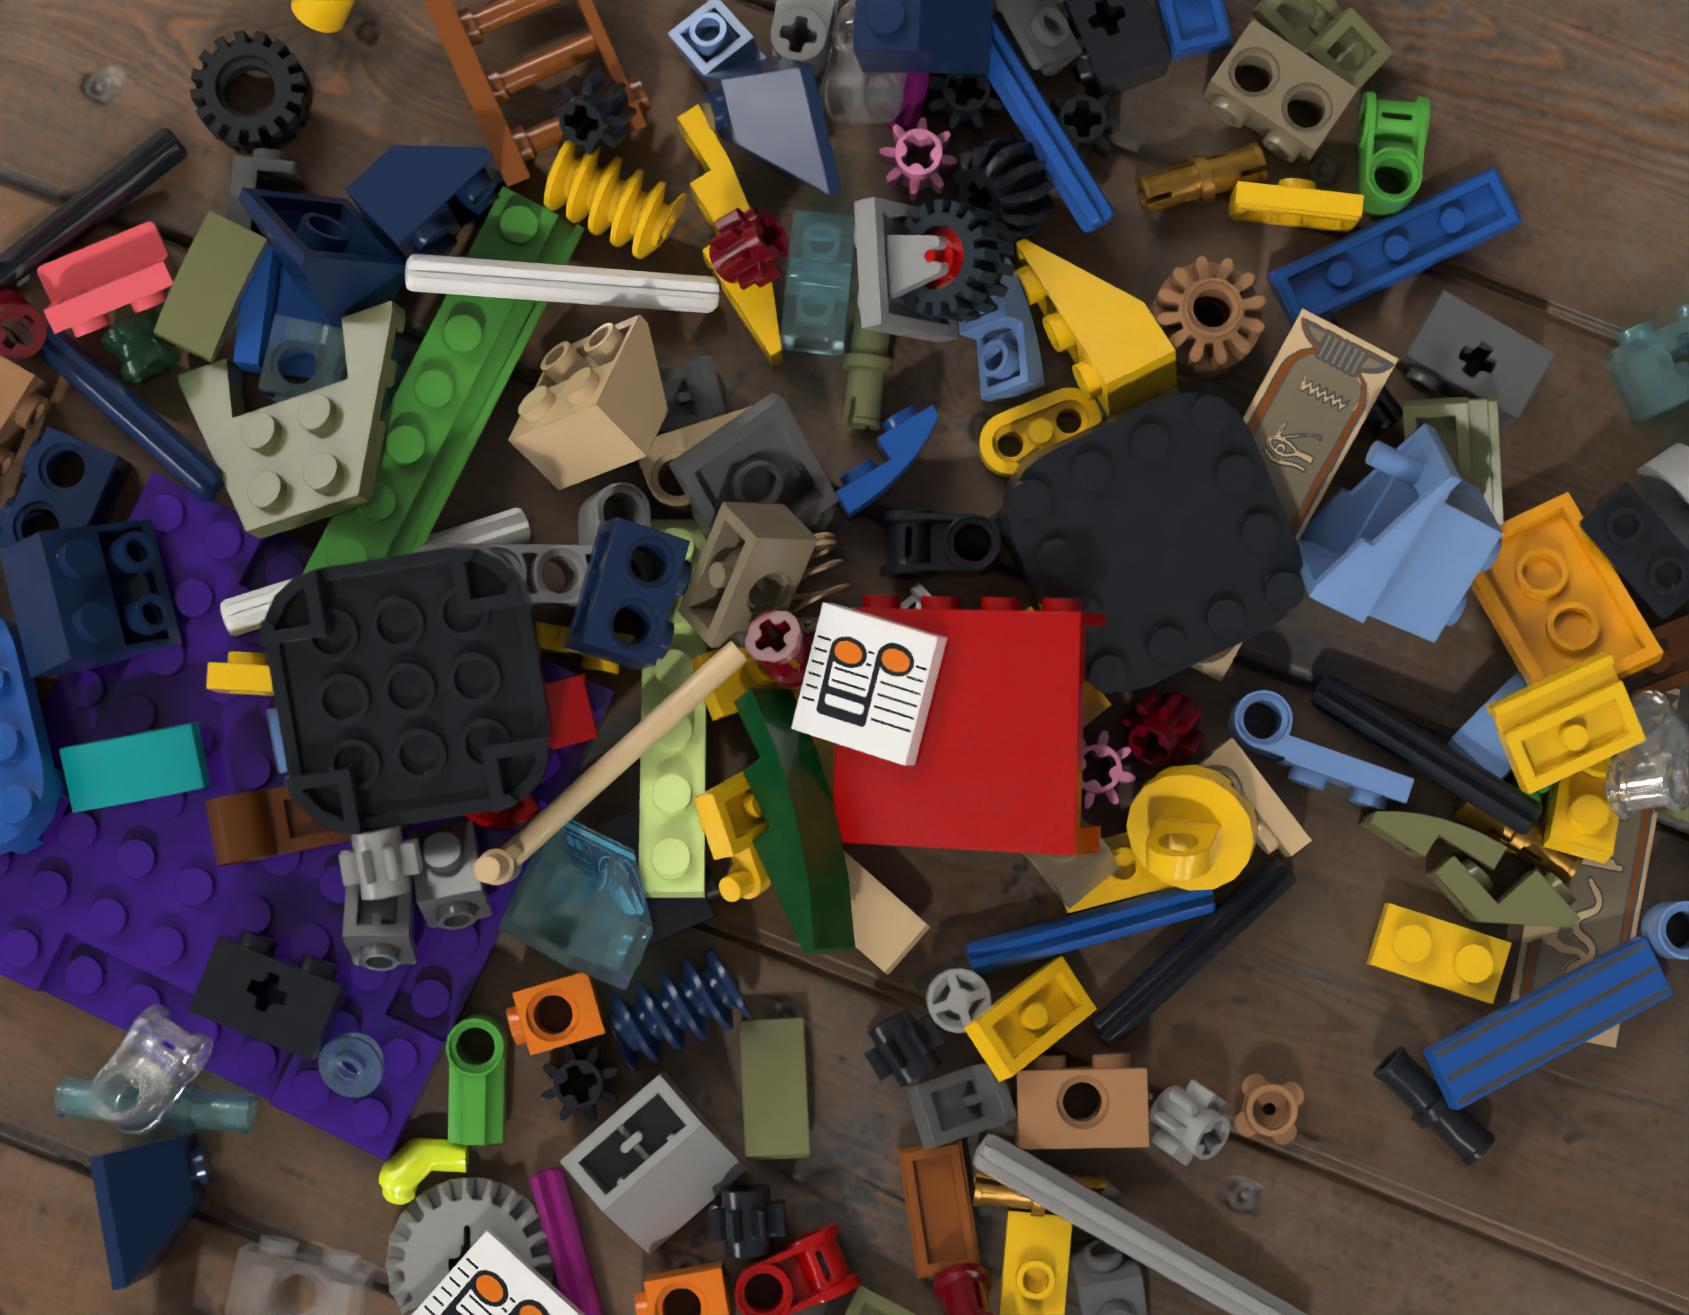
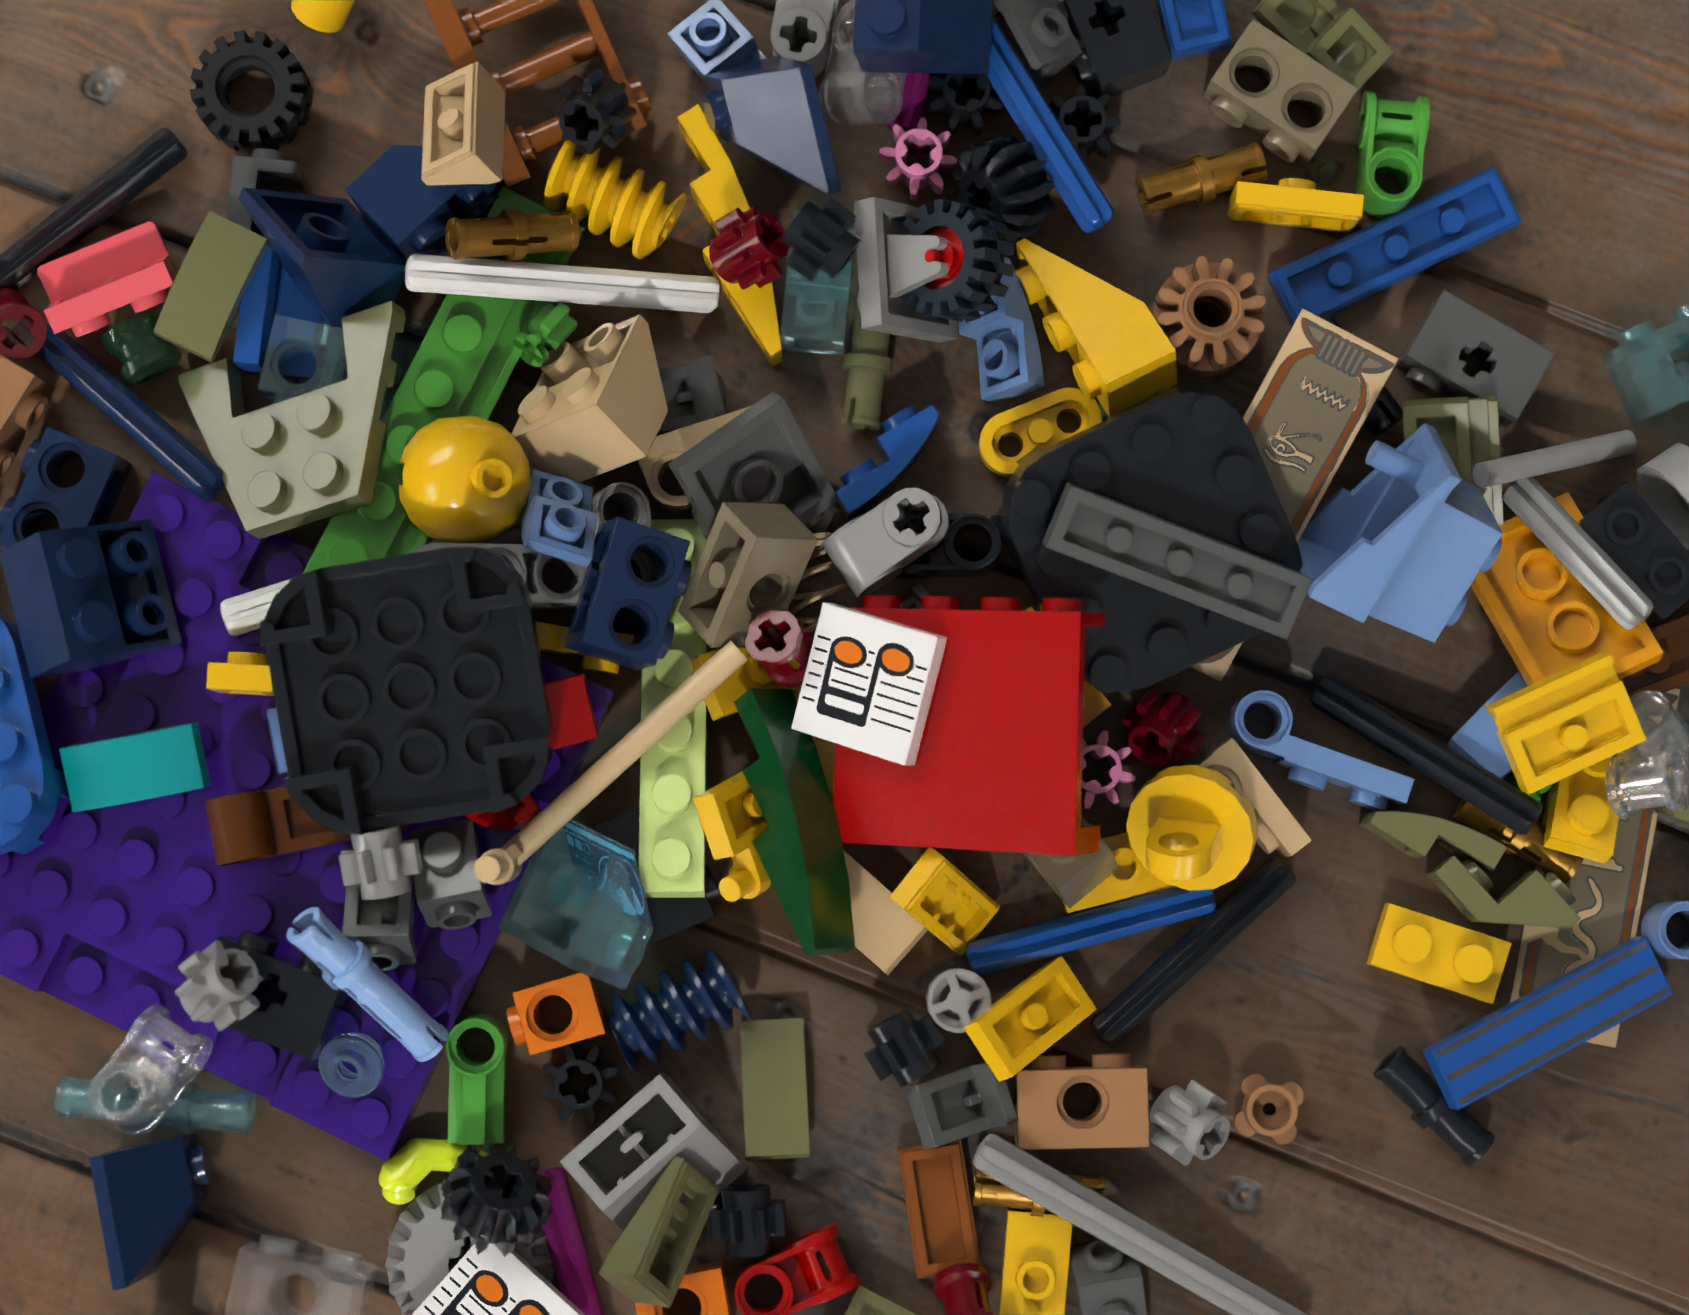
(219, 985): none -> light grey gear
(350, 968): none -> light blue pin
(464, 129): none -> tan slope
(464, 479): none -> yellow cylinder
(496, 1198): none -> black gear
(512, 235): none -> pearl gold pin
(548, 329): none -> bright green piece
(559, 518): none -> medium blue slope
(652, 1255): none -> olive slope
(821, 239): none -> black gear
(878, 547): none -> light grey piece
(944, 901): none -> yellow plate
(1176, 560): none -> dark grey plate
(1554, 458): none -> light grey bar
(1578, 552): none -> light grey axle

